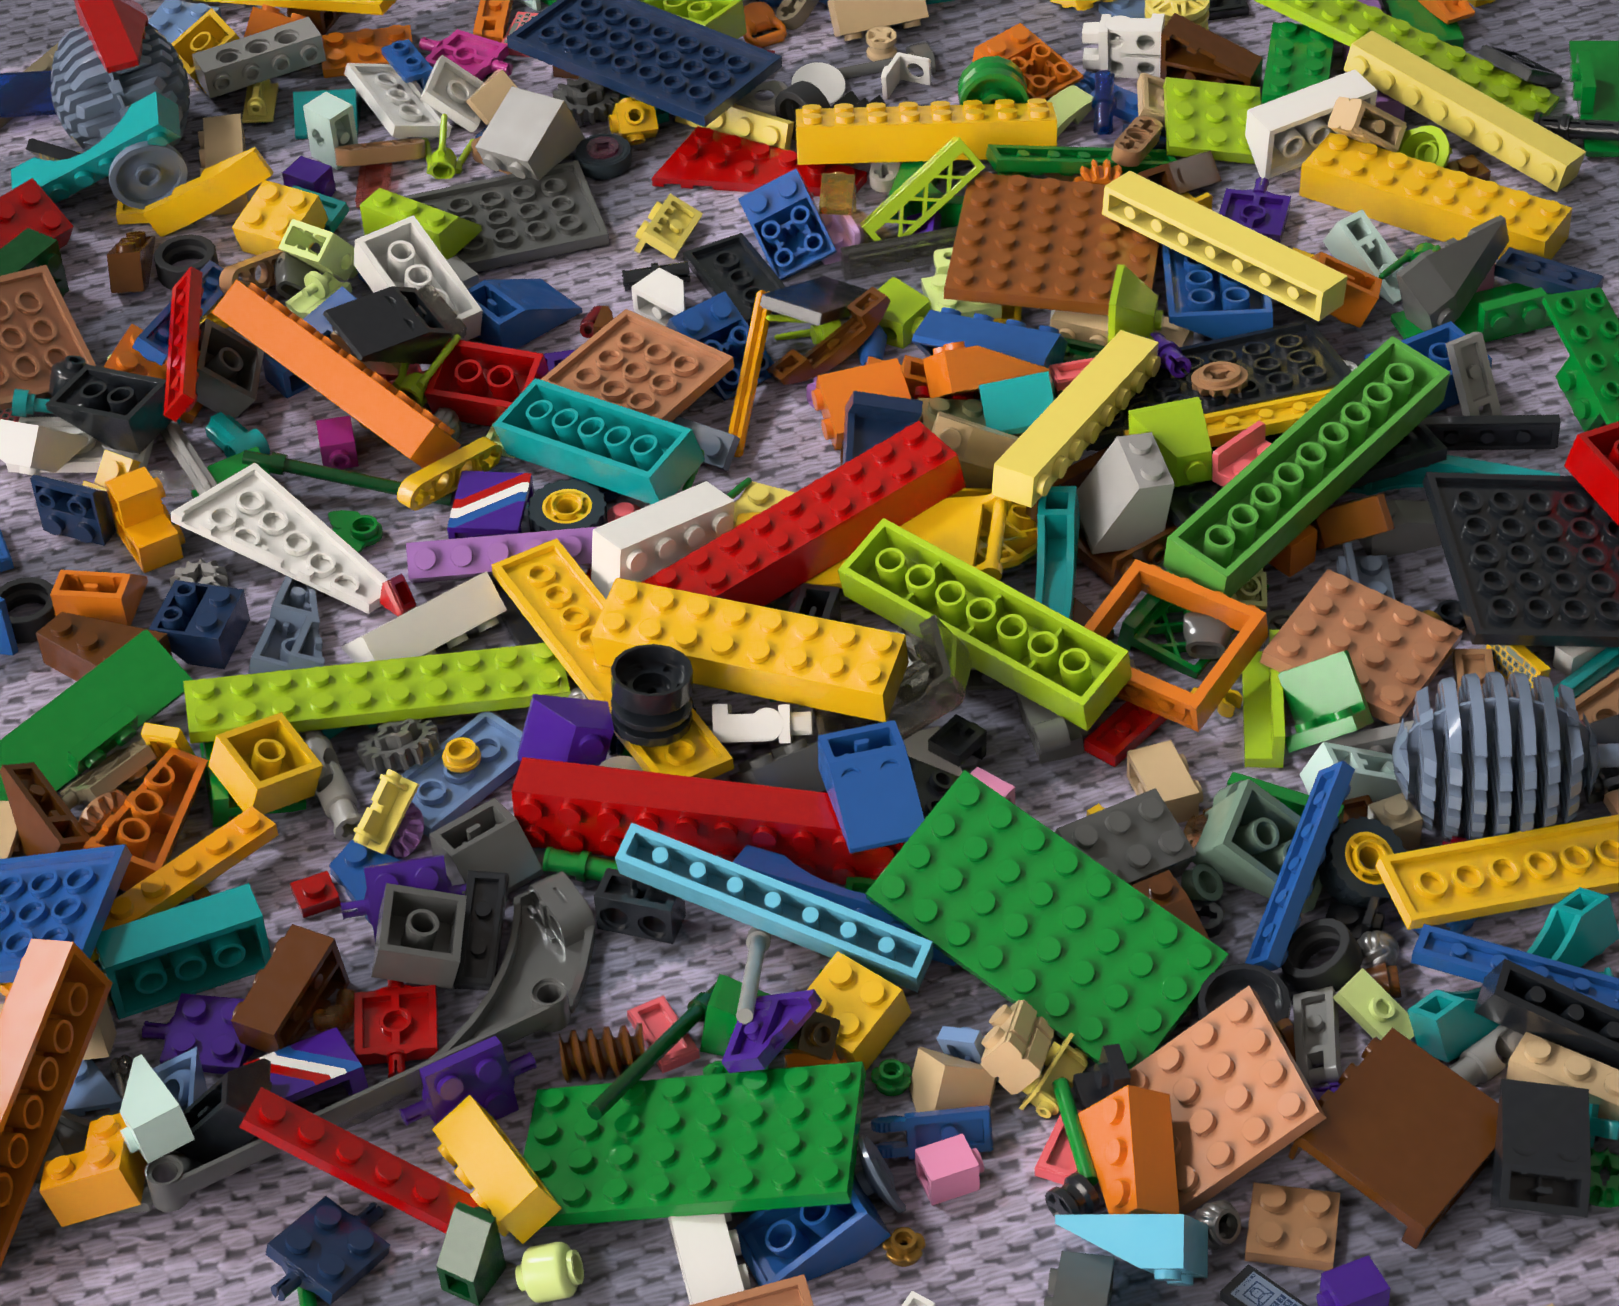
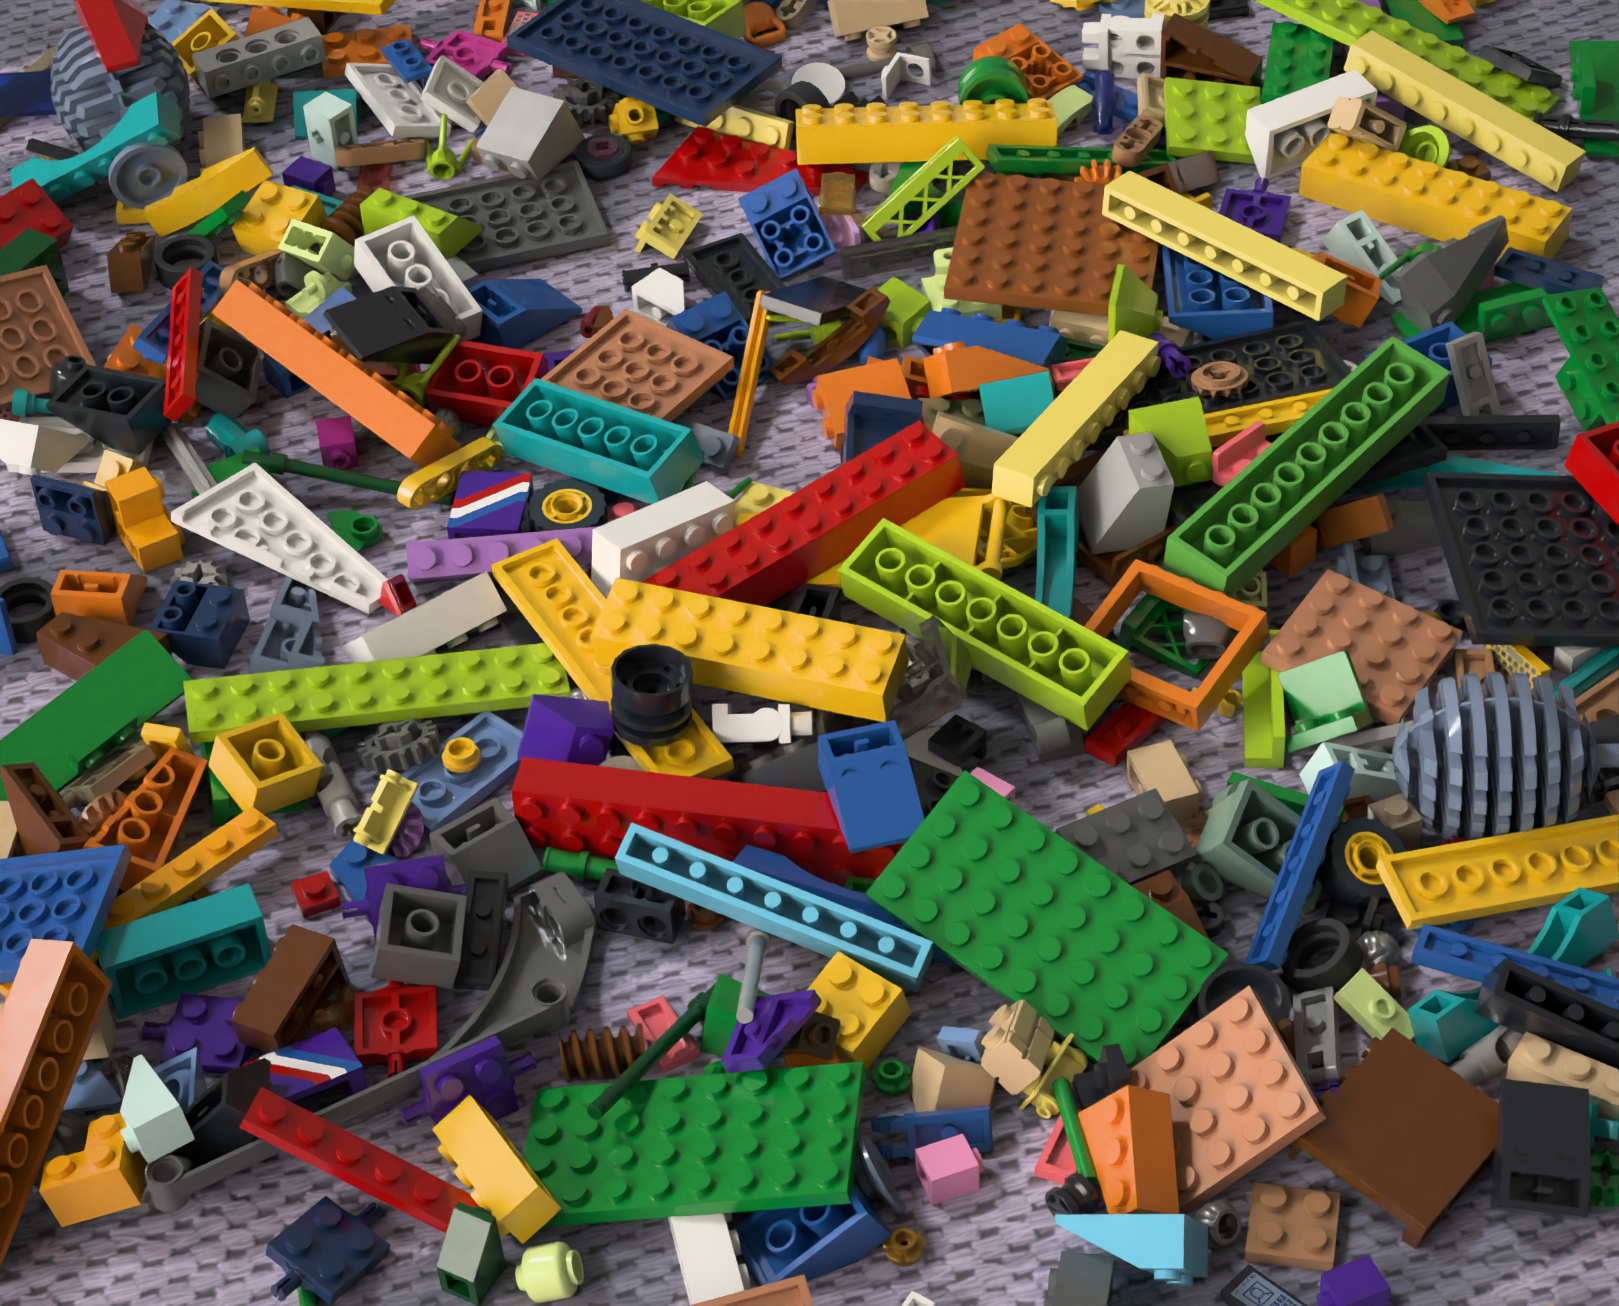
(221, 217): none -> green plate
(347, 218): none -> reddish brown piece
(704, 918): none -> reddish brown plate

